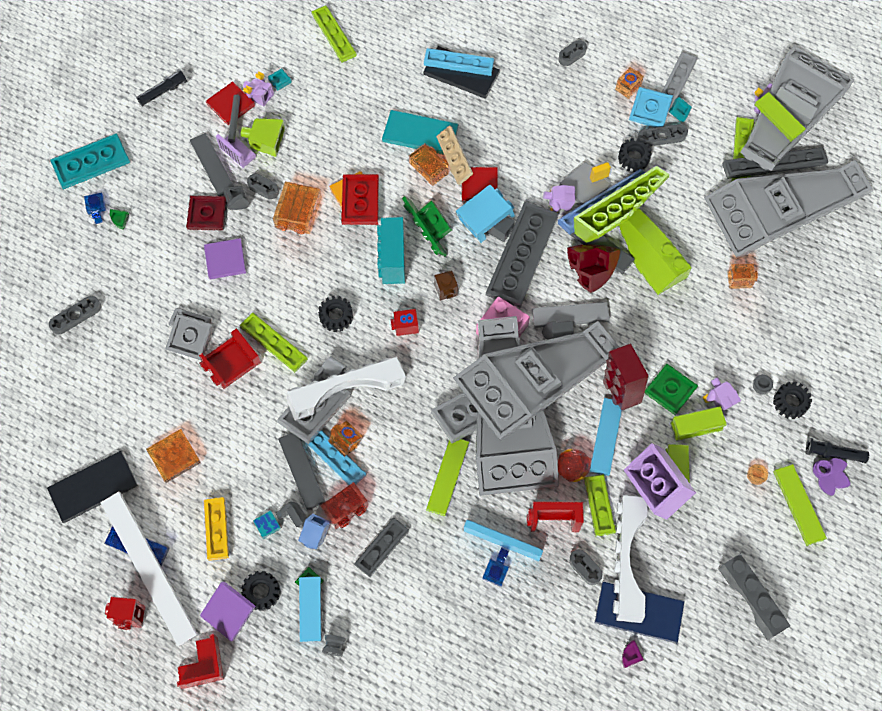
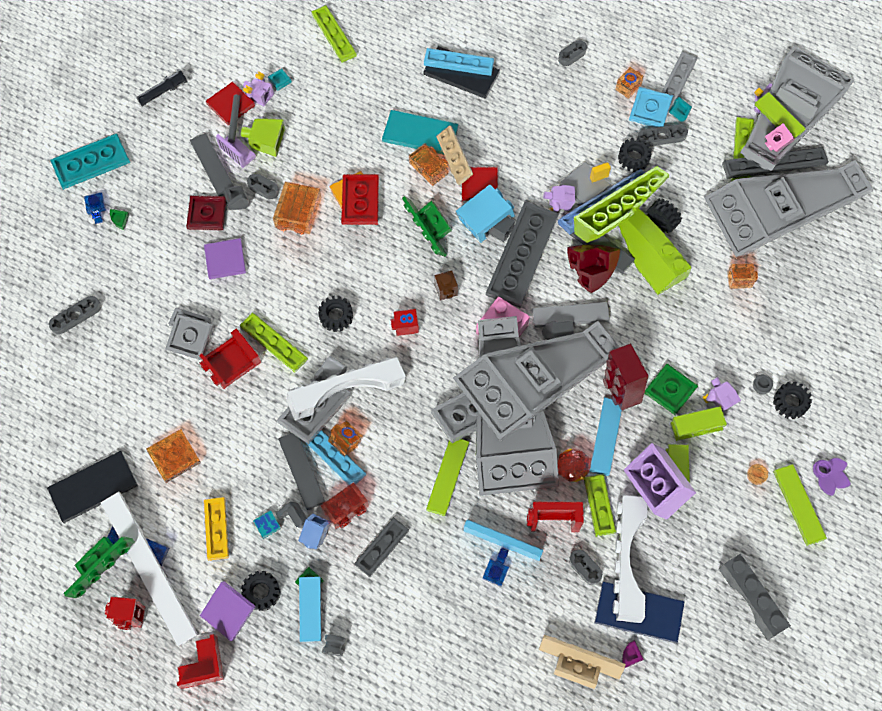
(96, 562): none -> green bracket
(391, 250): teal brick -> none
(580, 664): none -> tan bracket
(664, 215): none -> black tyre
(779, 138): none -> bright pink brick
(827, 449): black pin -> none

